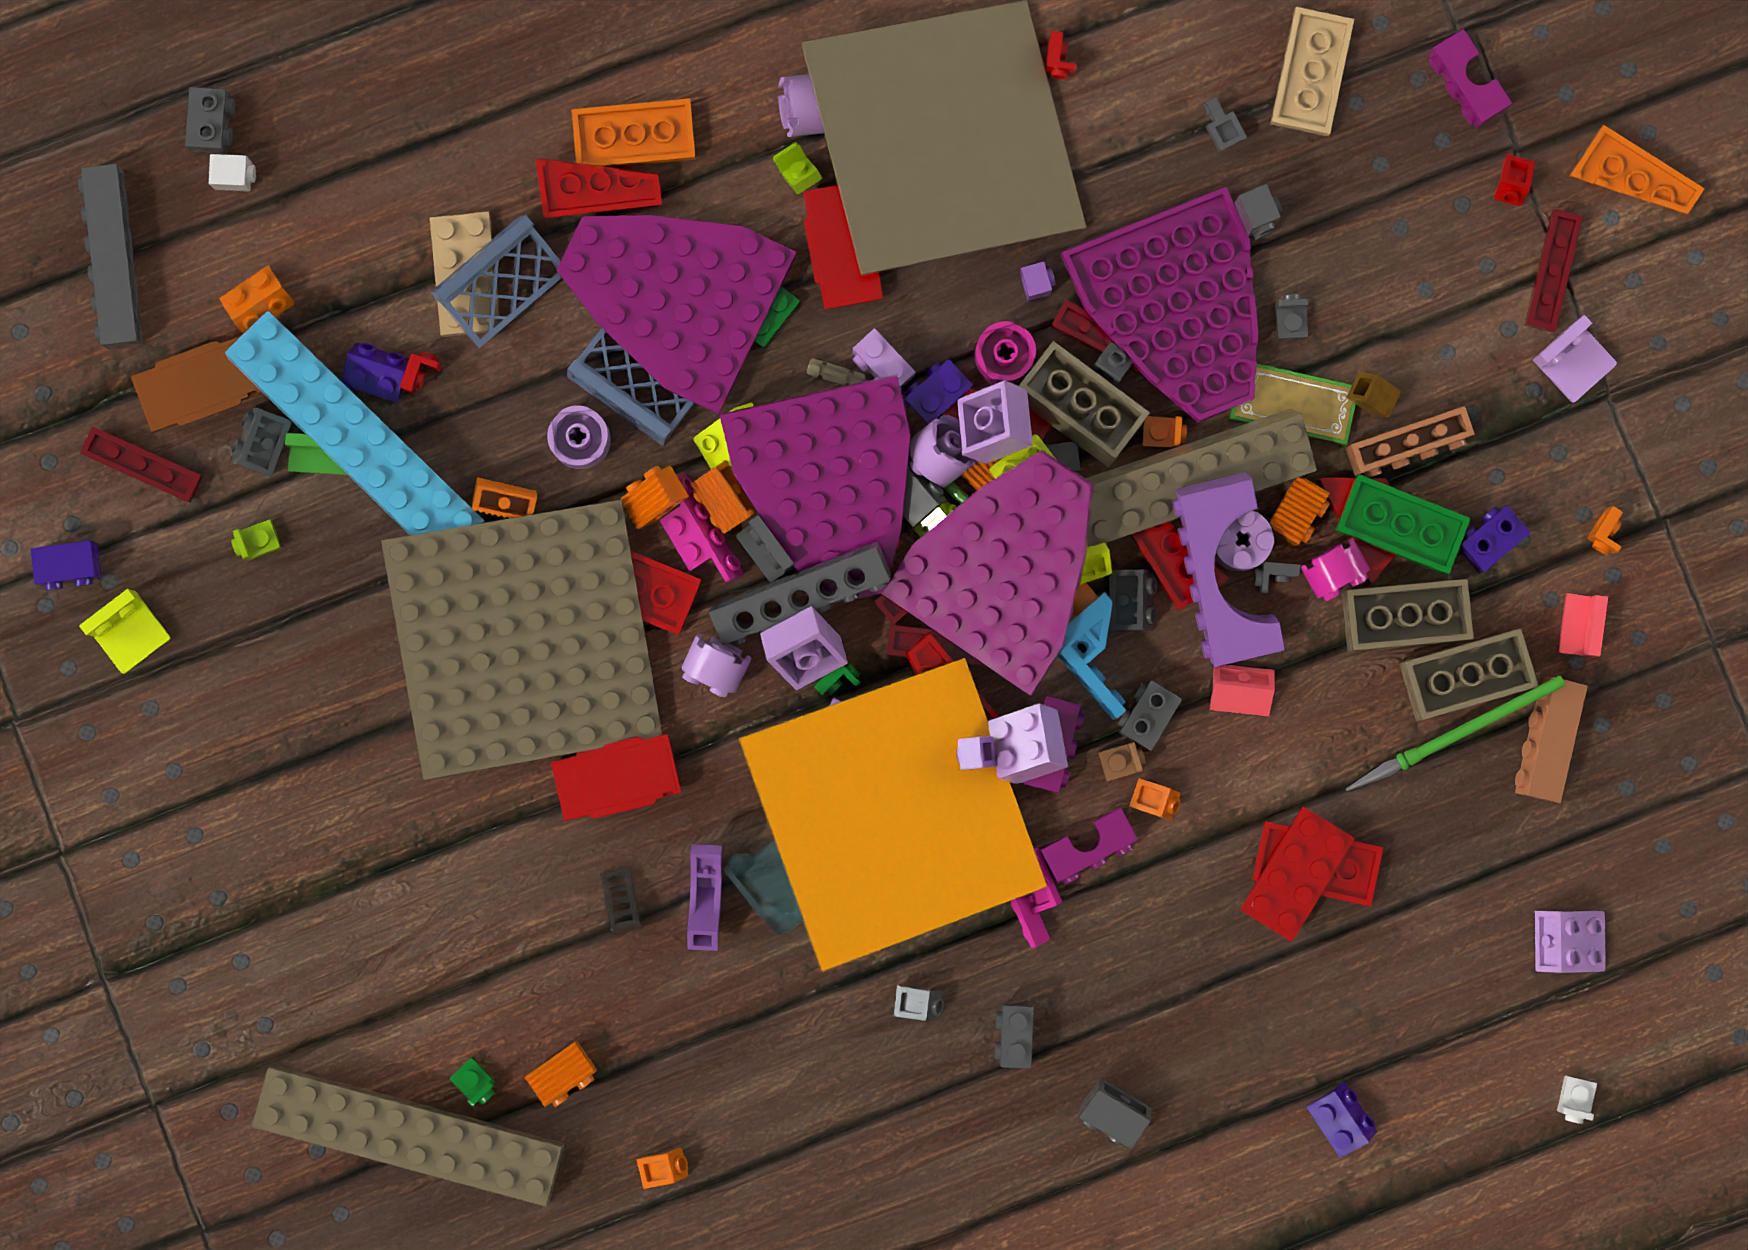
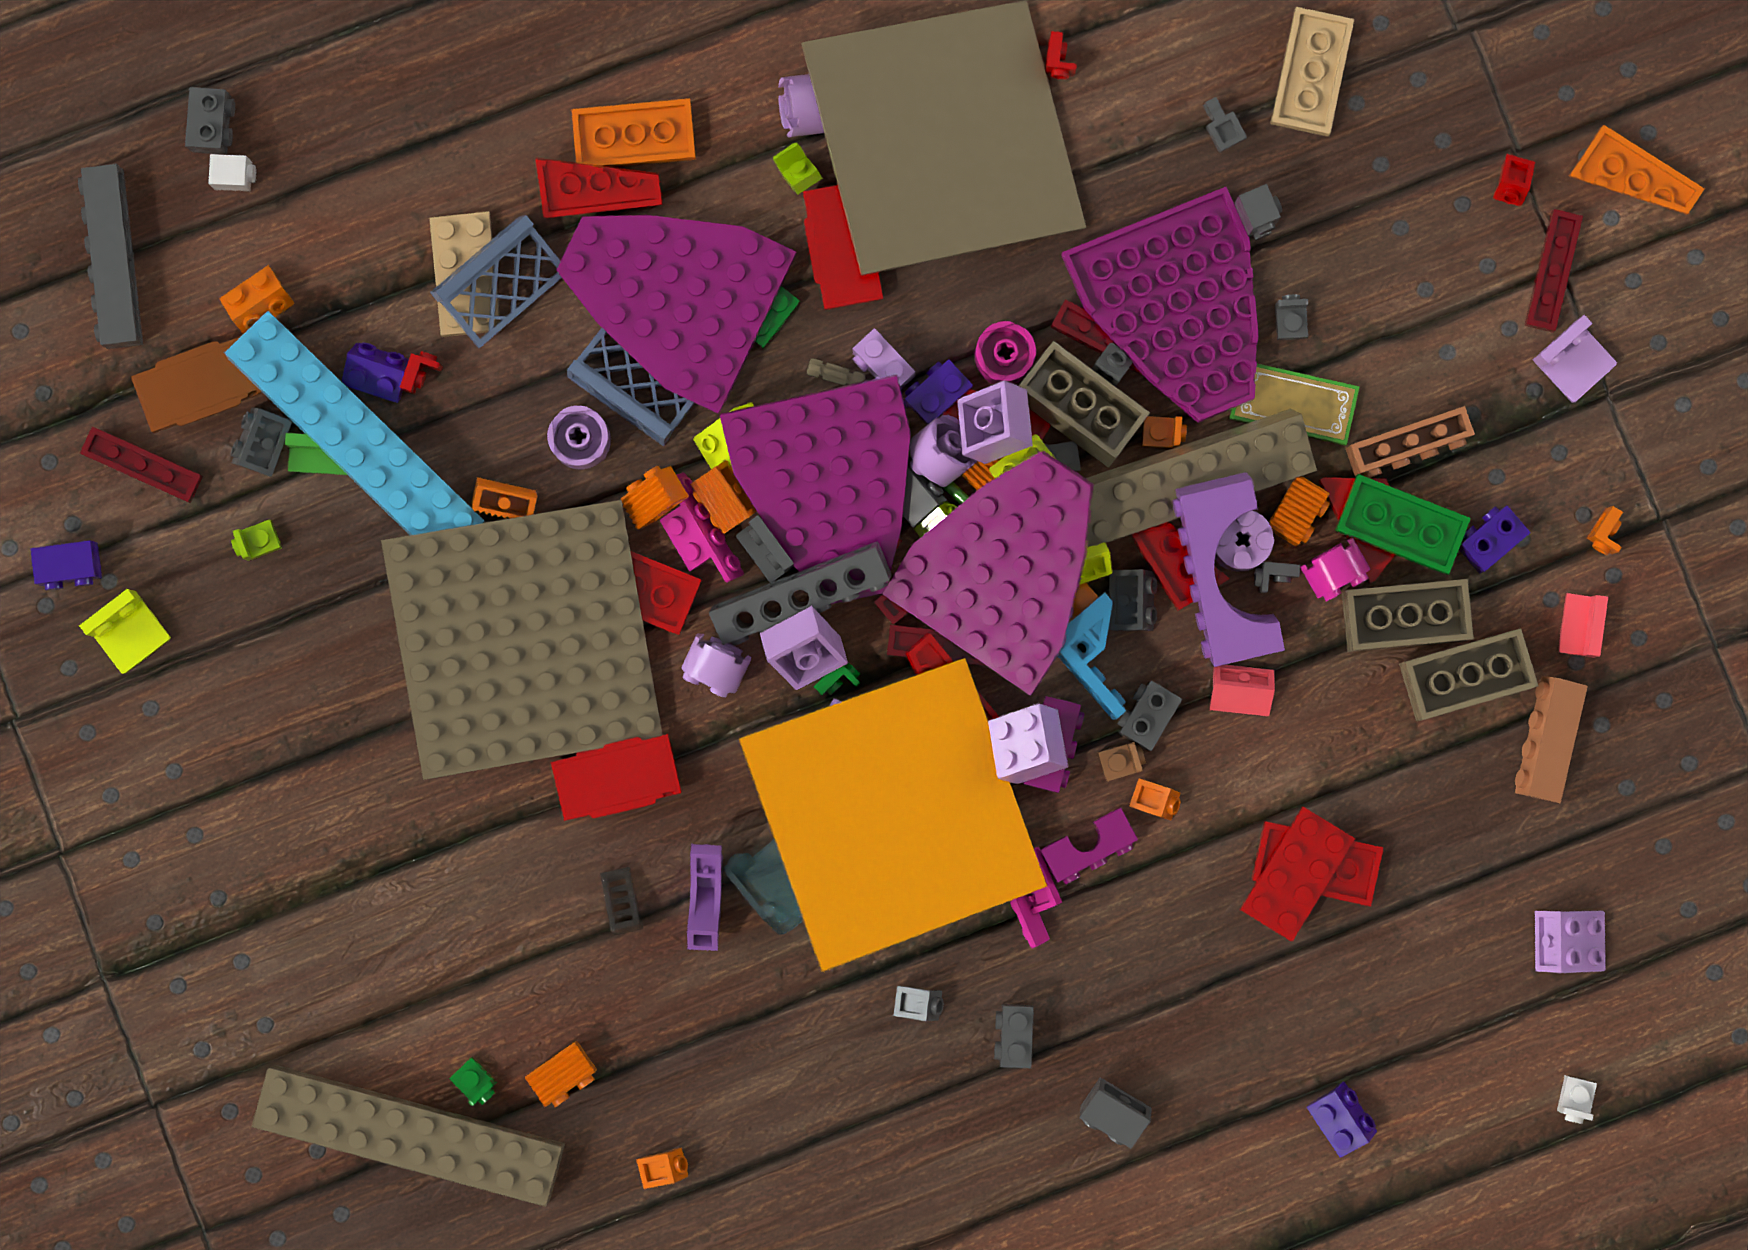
(976, 753): plate -> none
(1037, 281): medium lavender plate -> none
(1373, 394): pearl gold brick -> none
(1416, 754): bright green piece -> none
(1478, 101): magenta arch -> none

